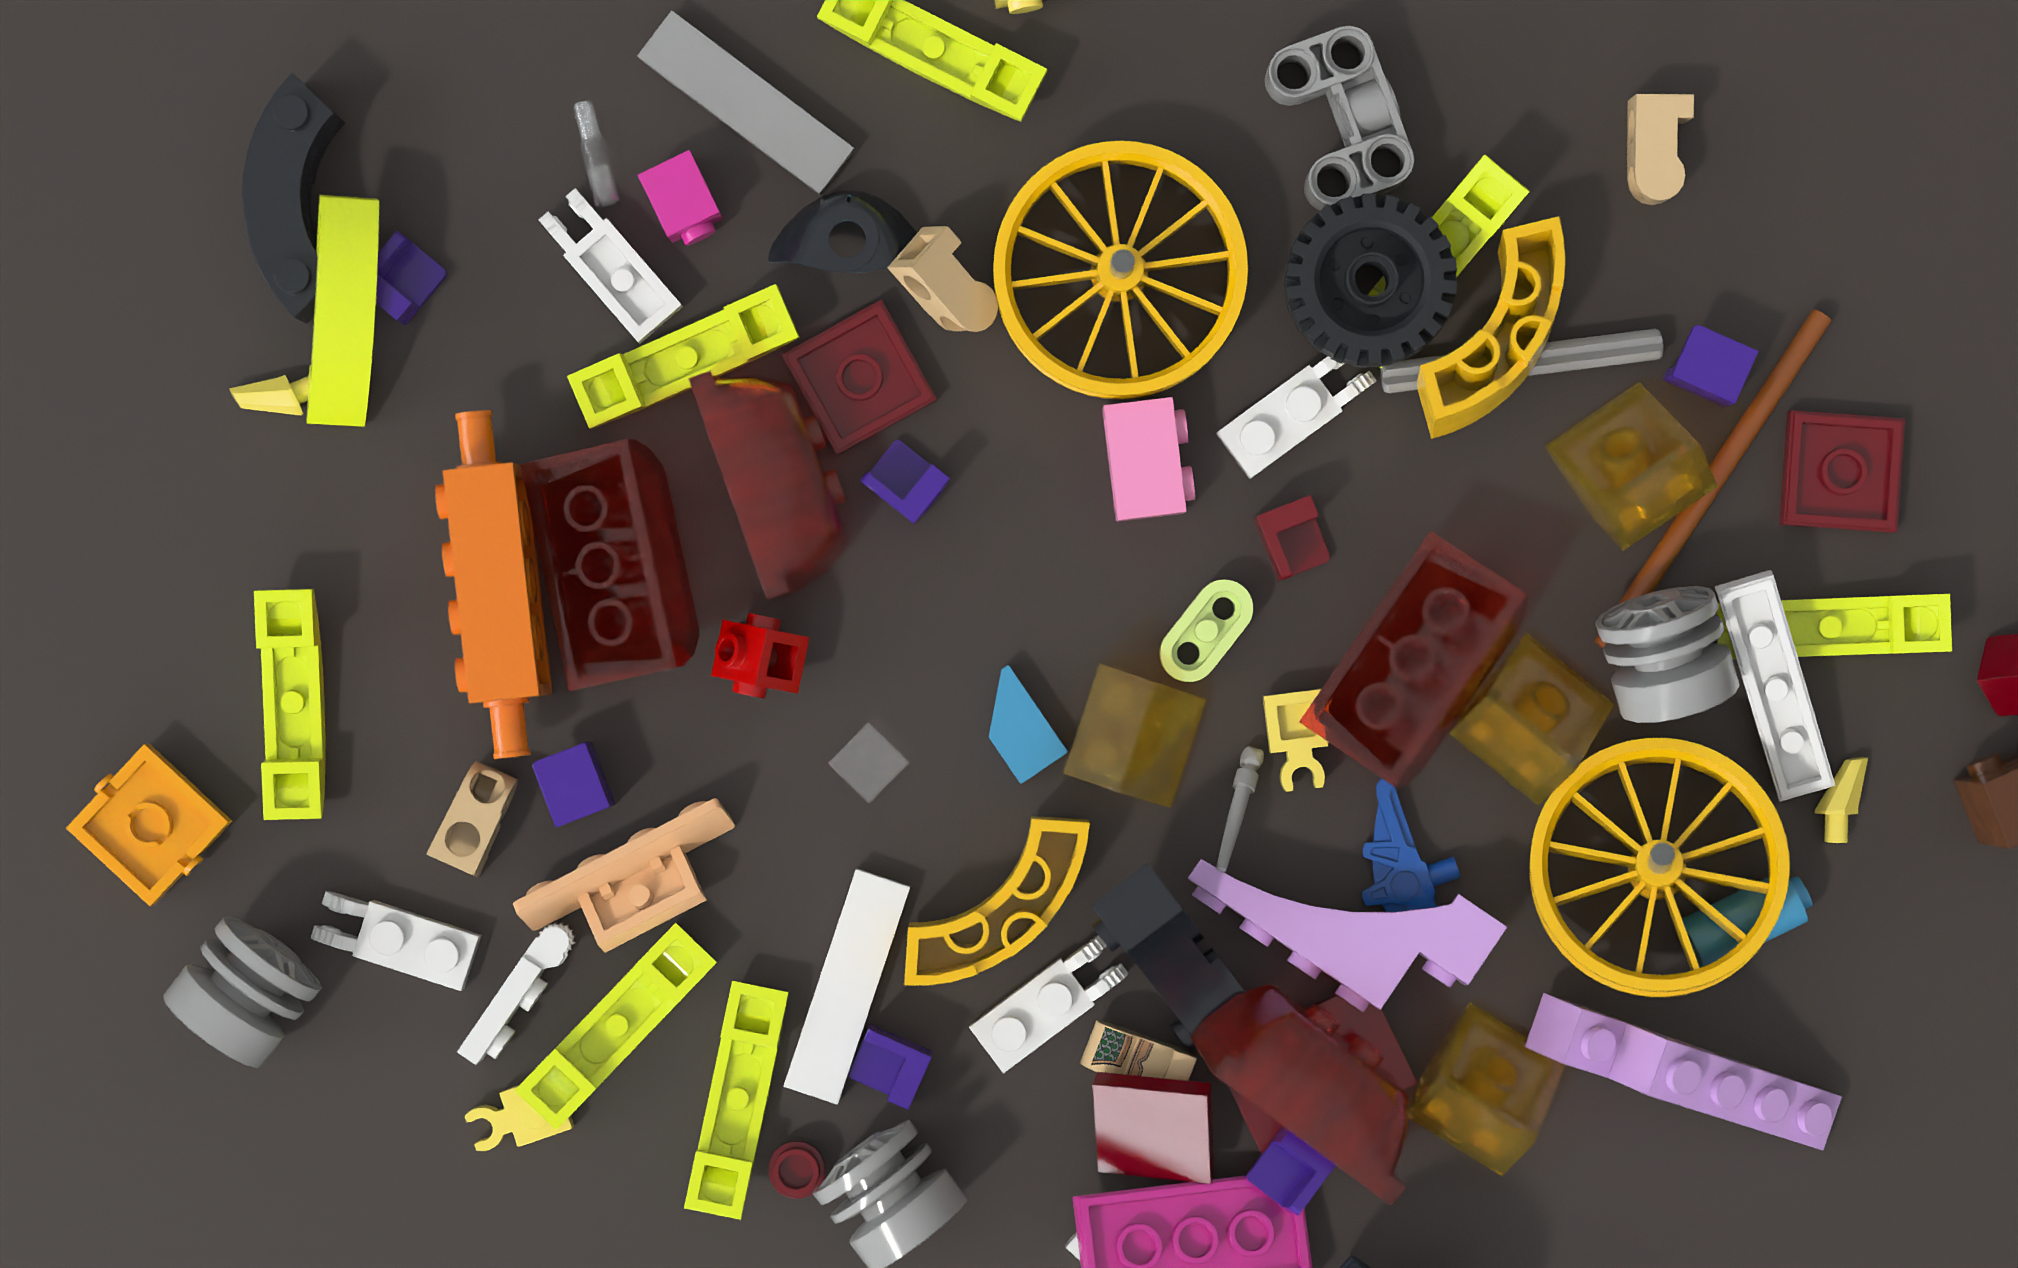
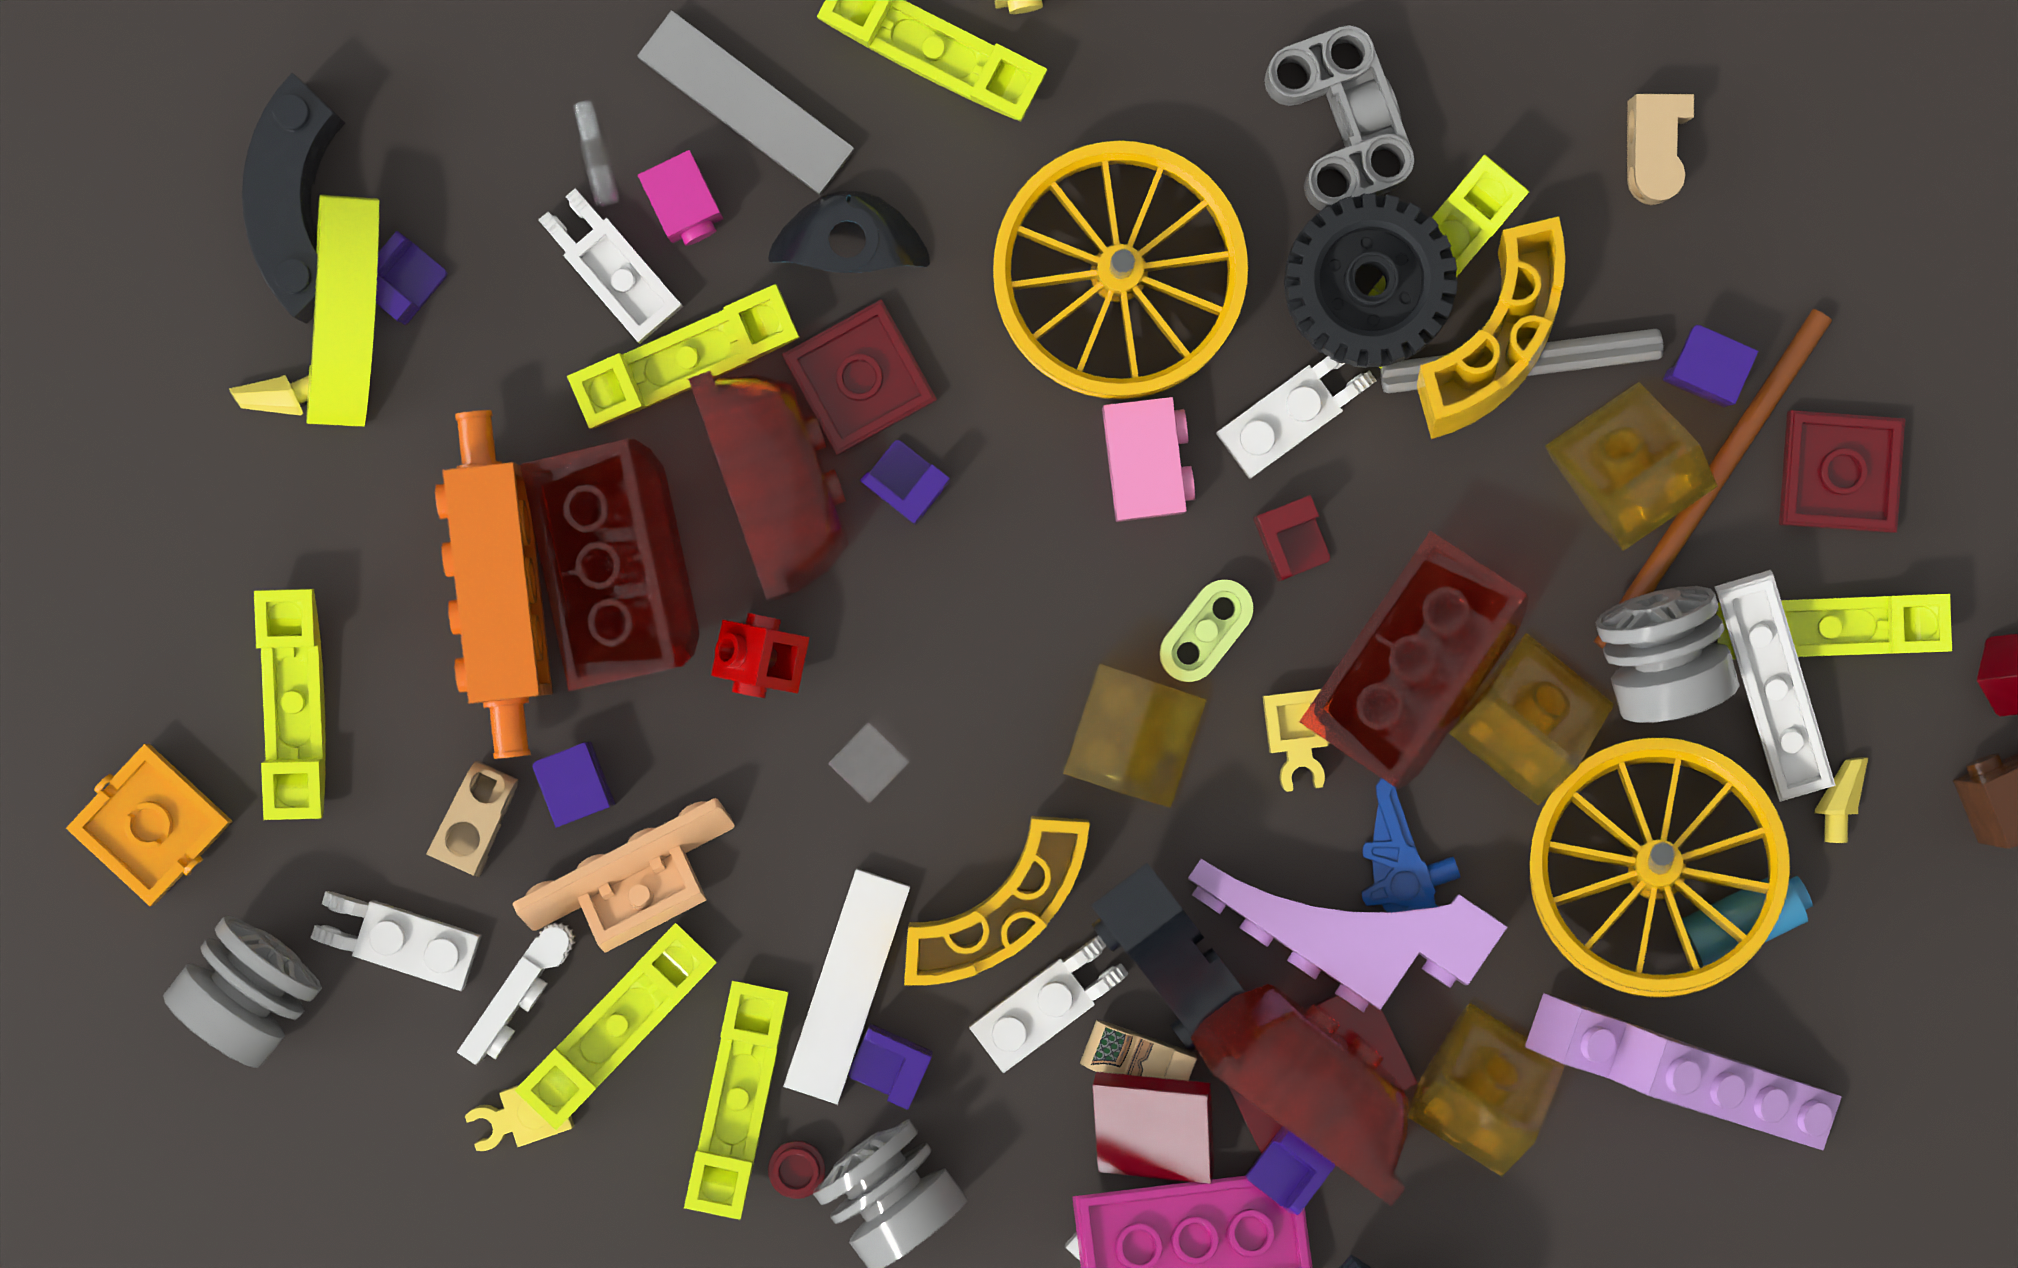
(942, 282): tan leg -> none
(1021, 730): dark azure tile -> none
(1244, 785): light grey piece -> none

